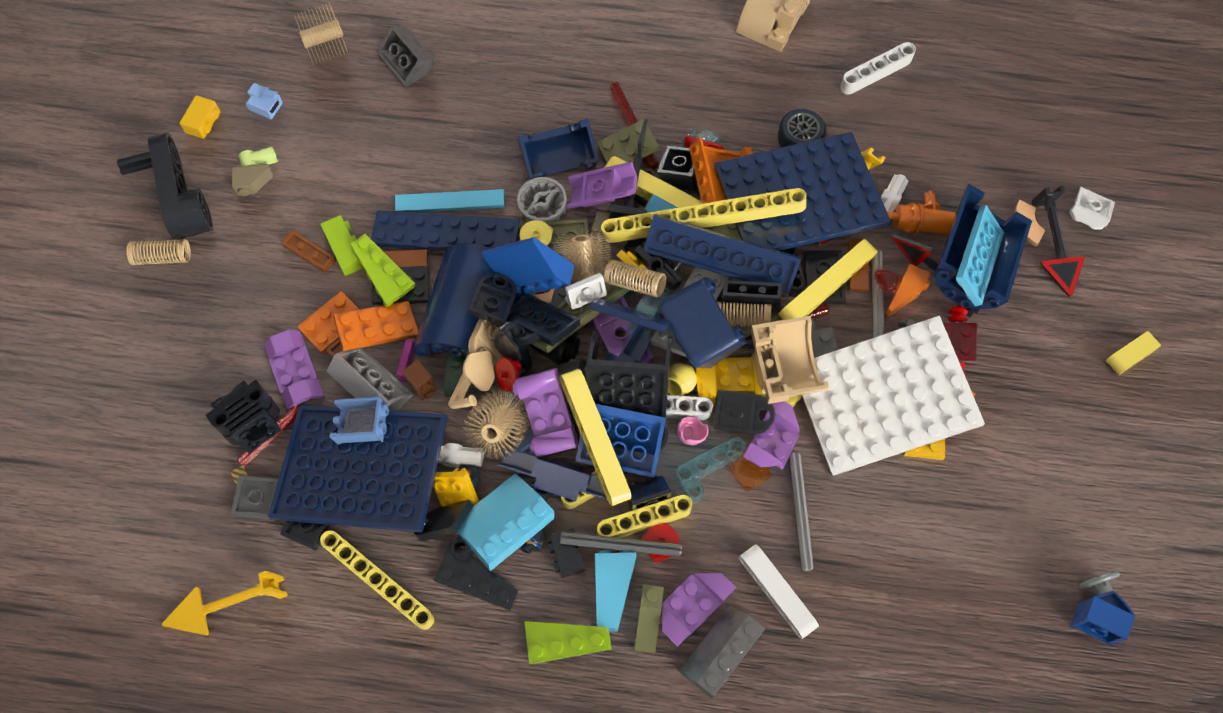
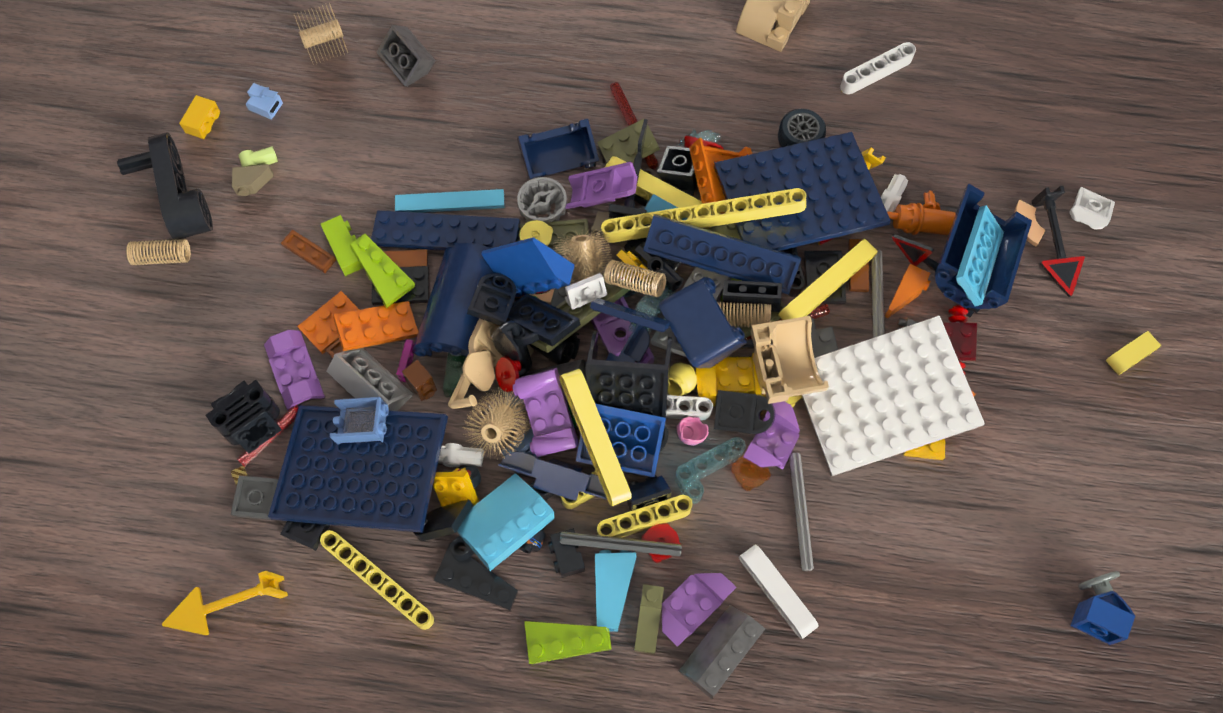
(887, 280): clear red piece -> none

